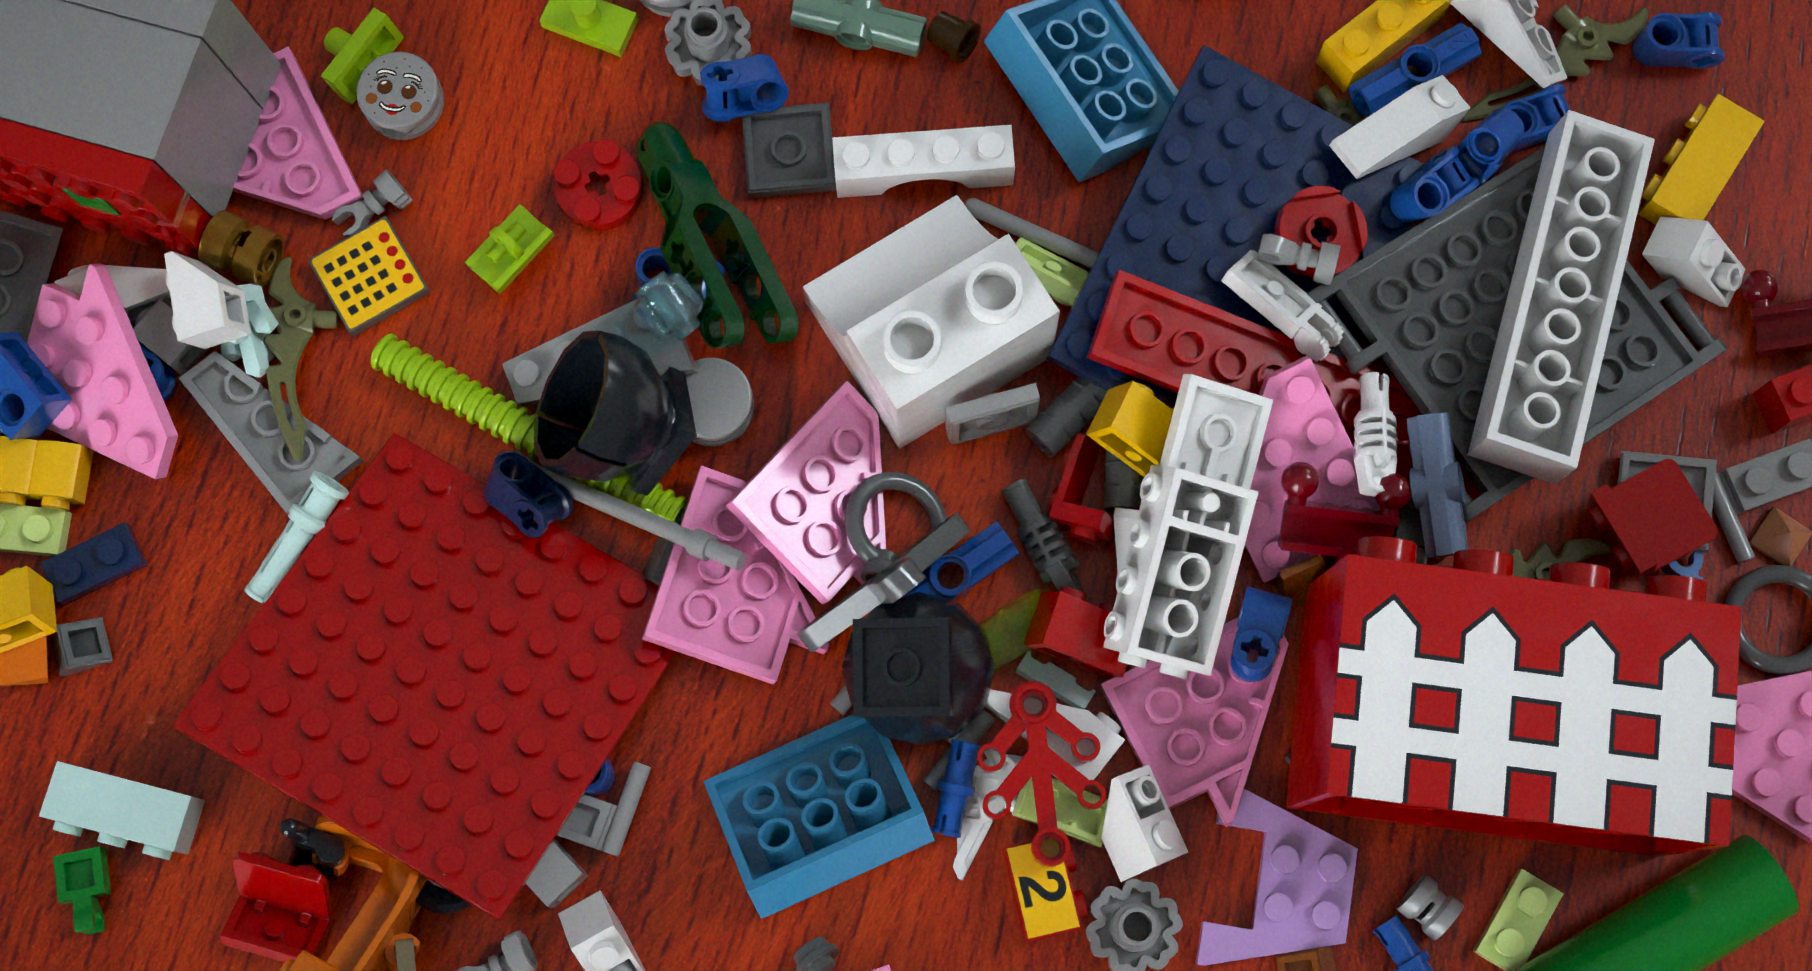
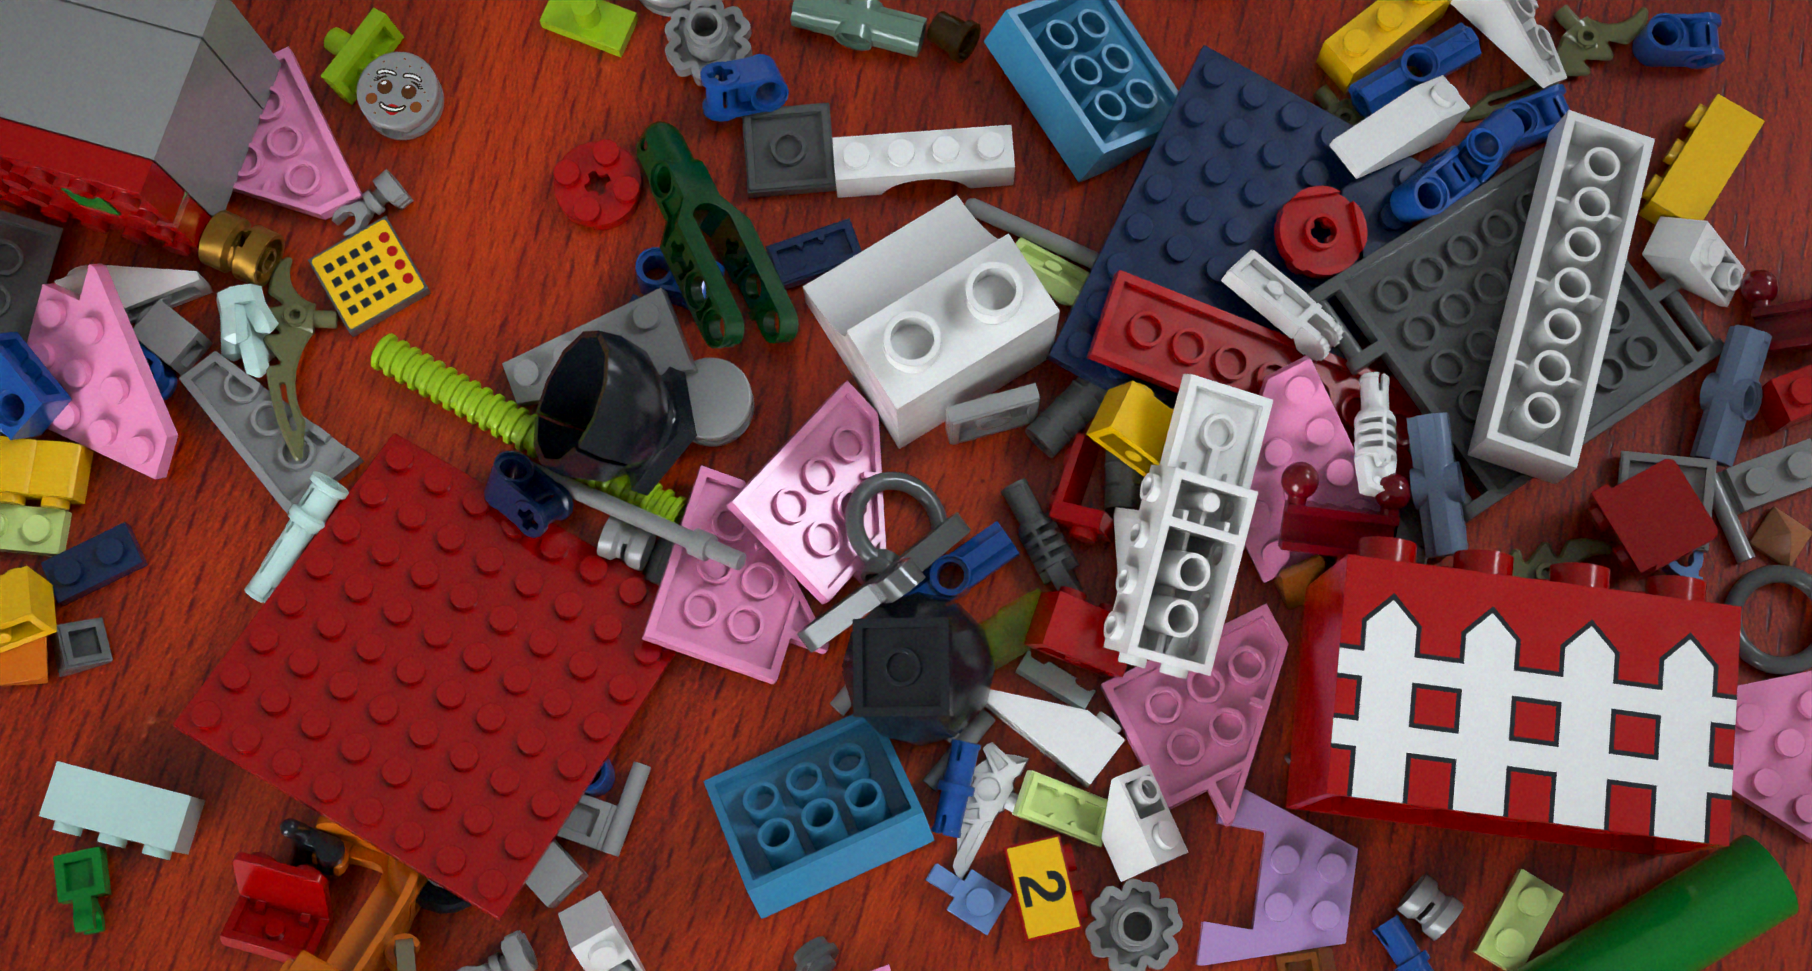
(204, 303): white slope -> none
(509, 248): lime hips -> none
(626, 543): none -> light grey wheel
(668, 306): clear light blue head -> none
(813, 253): none -> dark blue plate
(974, 899): none -> medium blue plate
(1040, 764): red plant -> none
(1259, 628): blue piece -> none
(1279, 250): light grey piece -> none
(1731, 395): none -> sand blue piece

